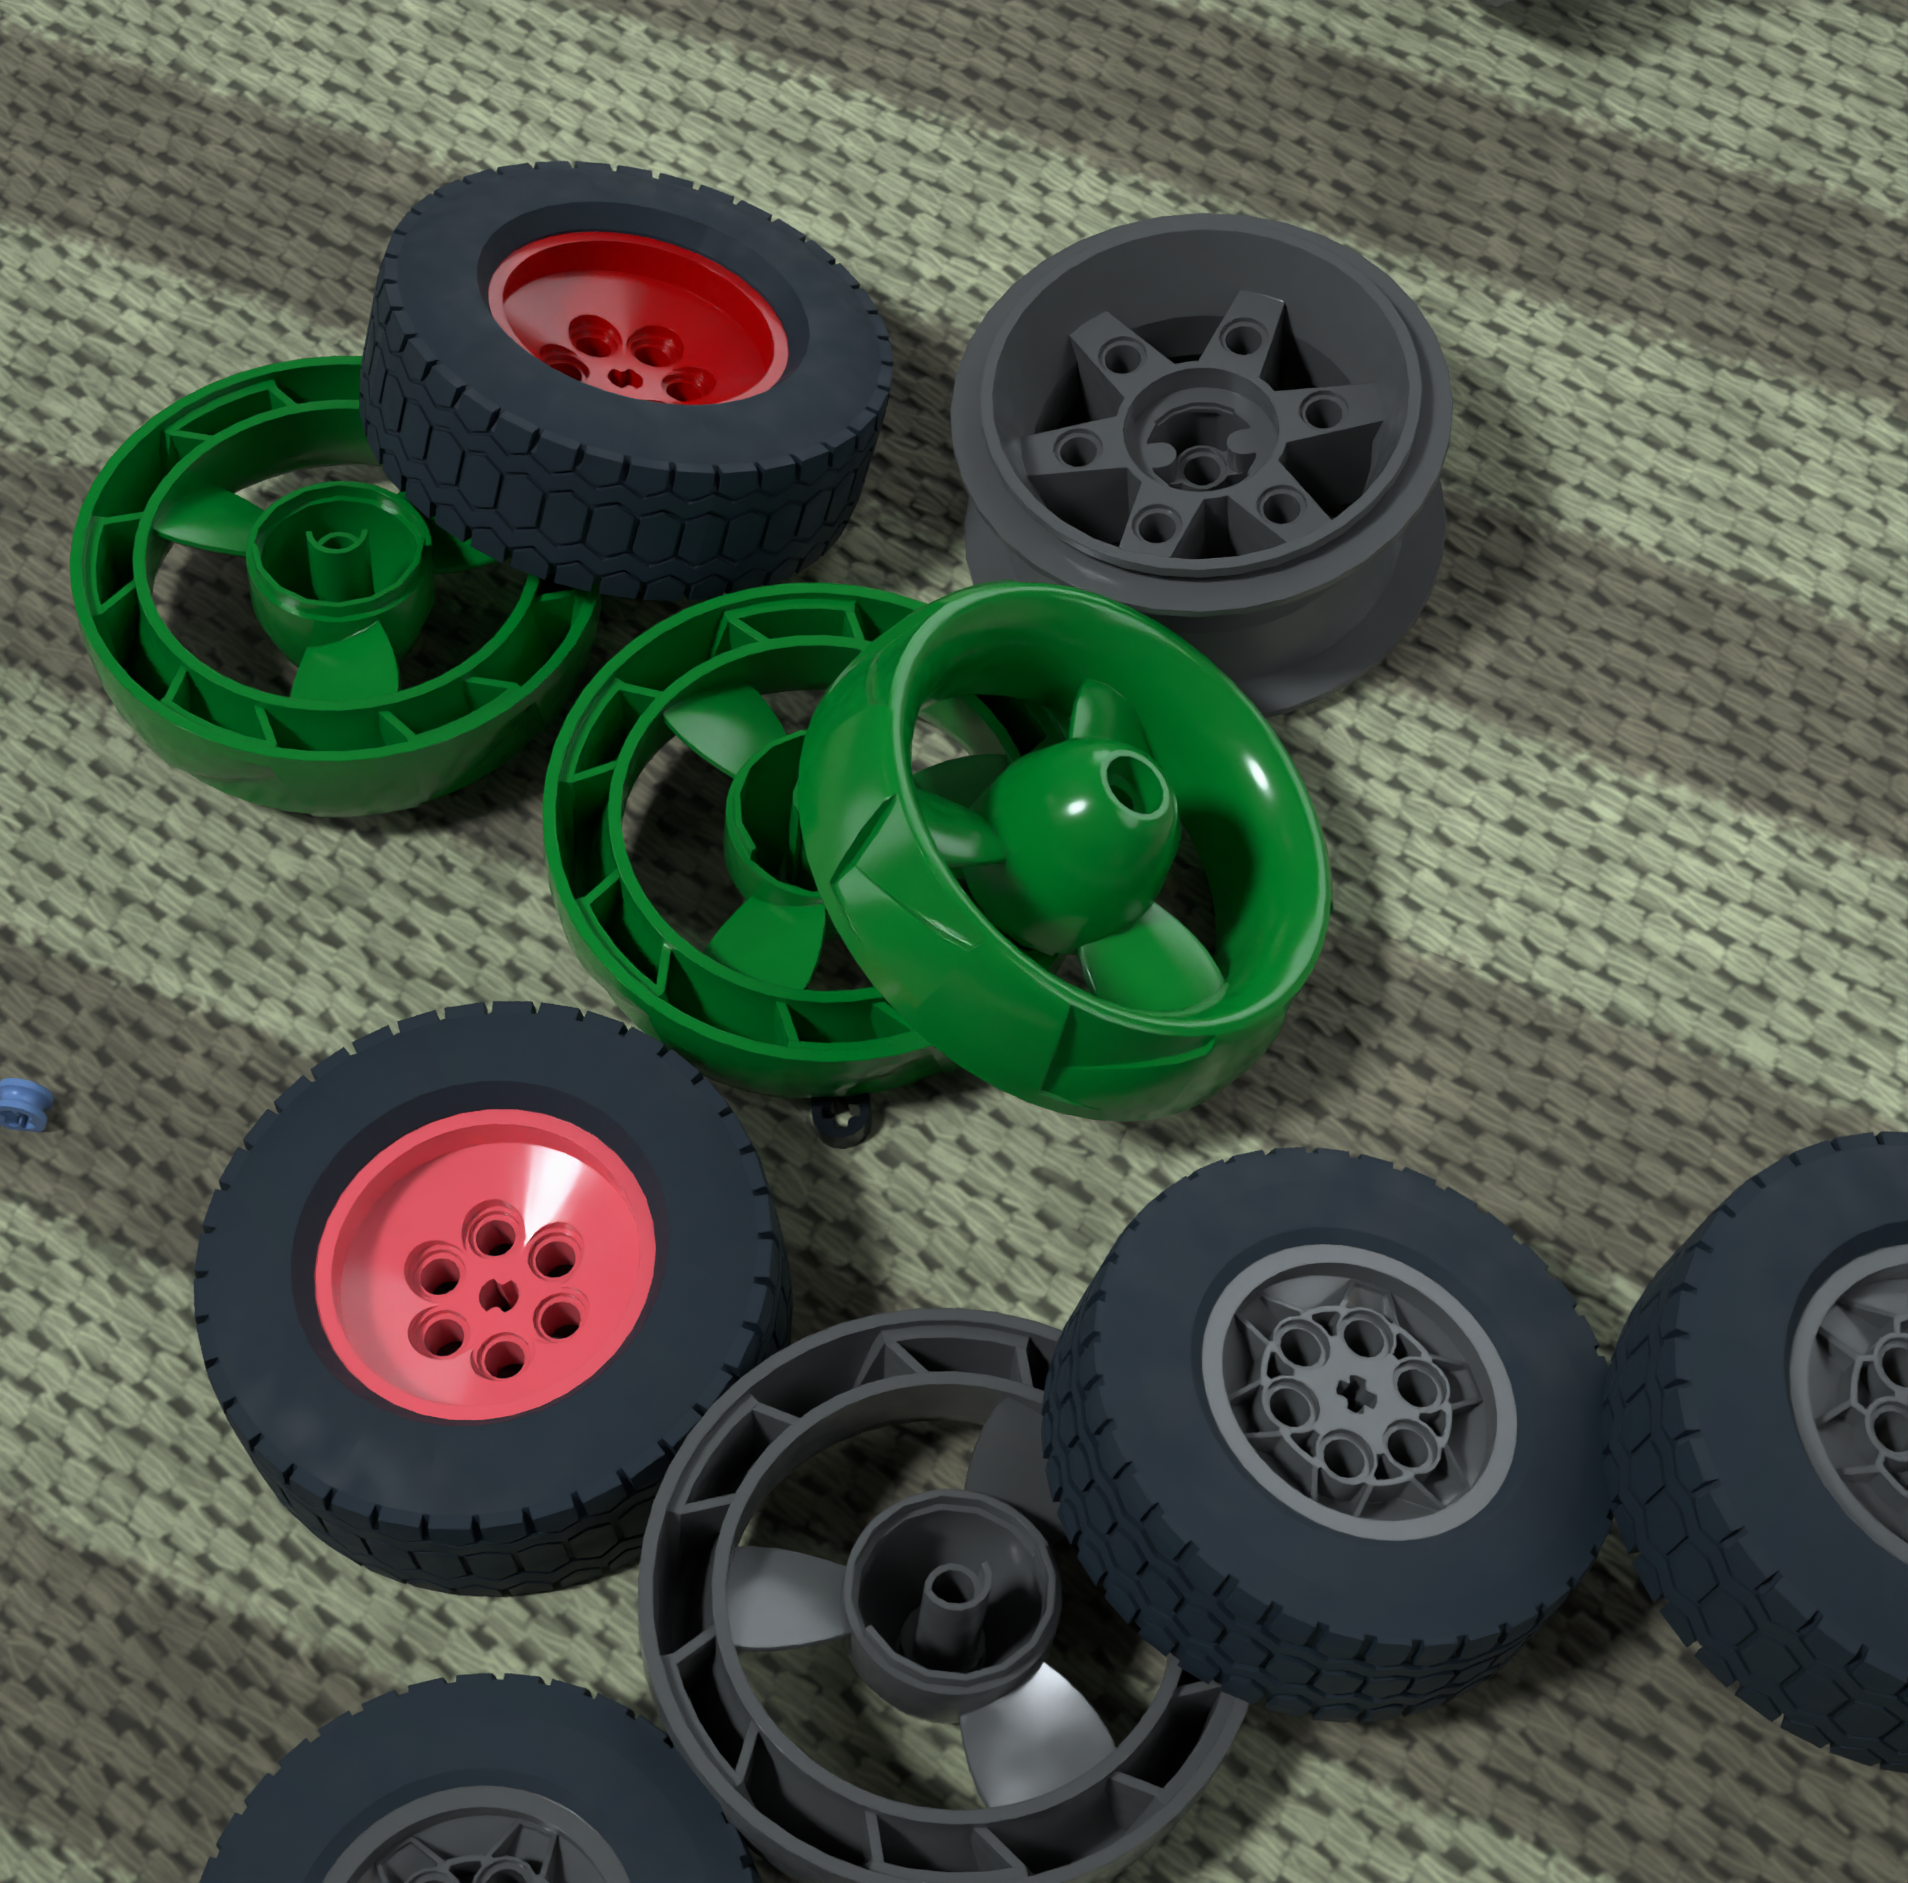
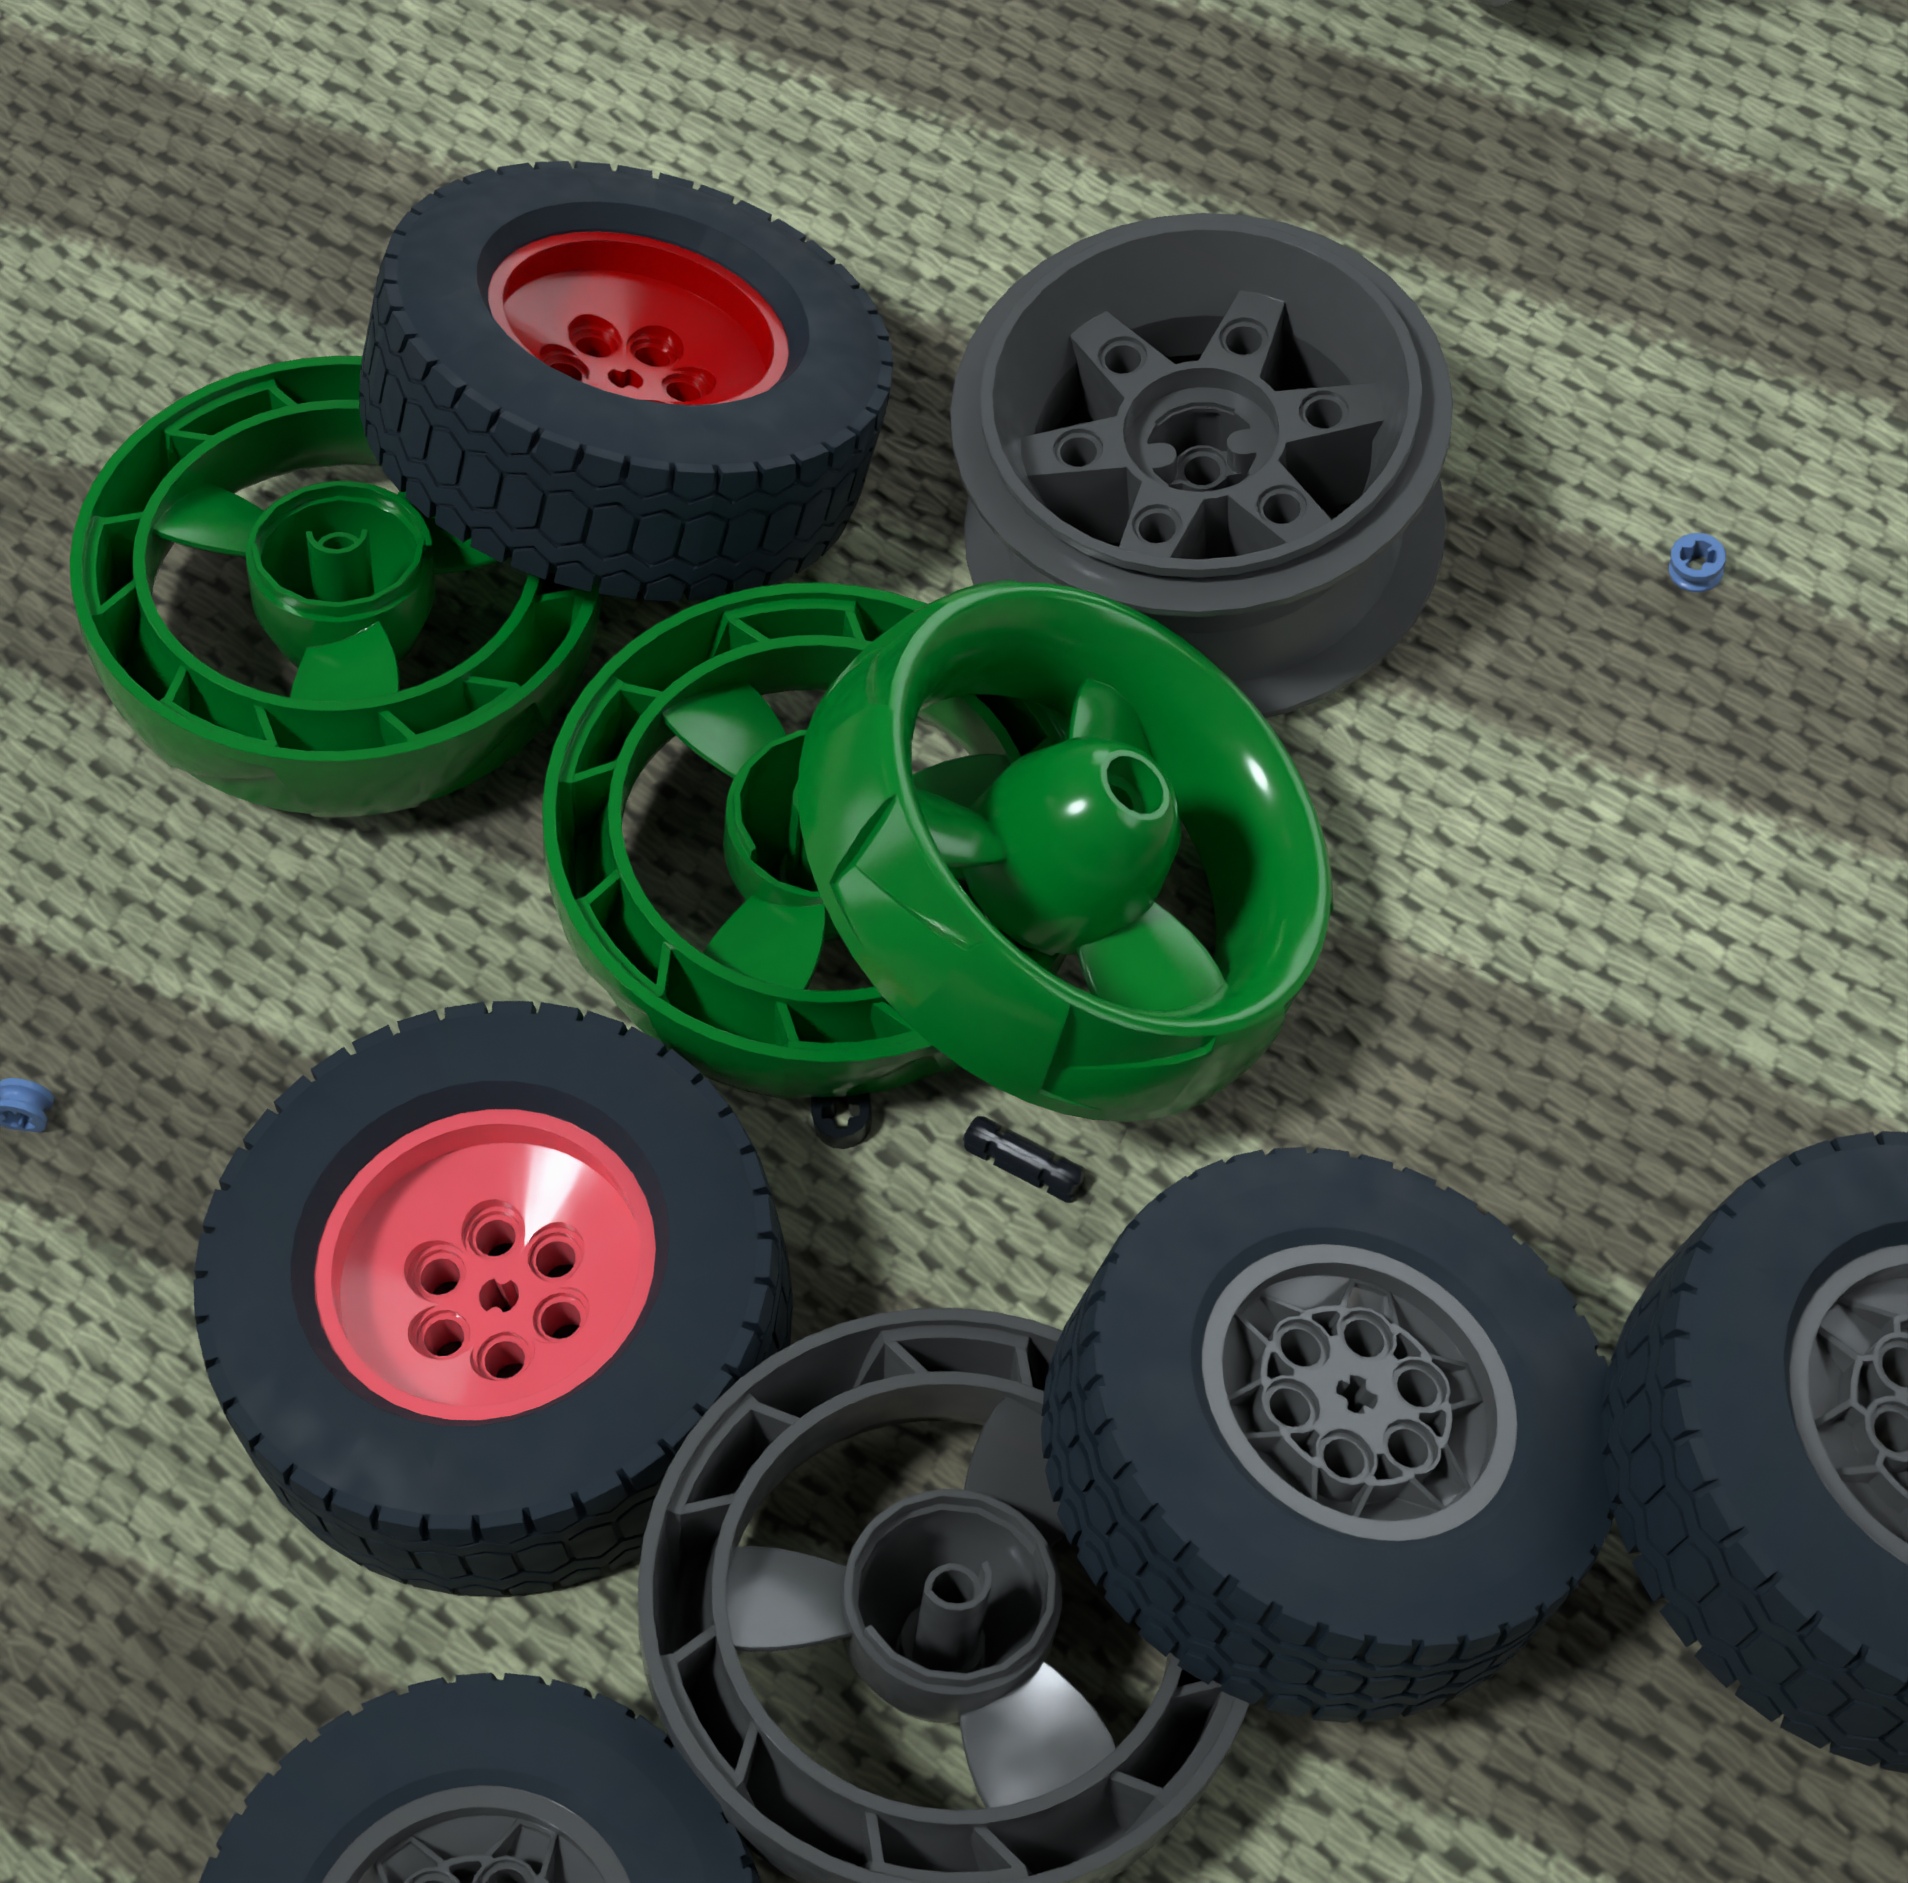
(1024, 1158): none -> black axle
(1682, 554): none -> medium blue bush

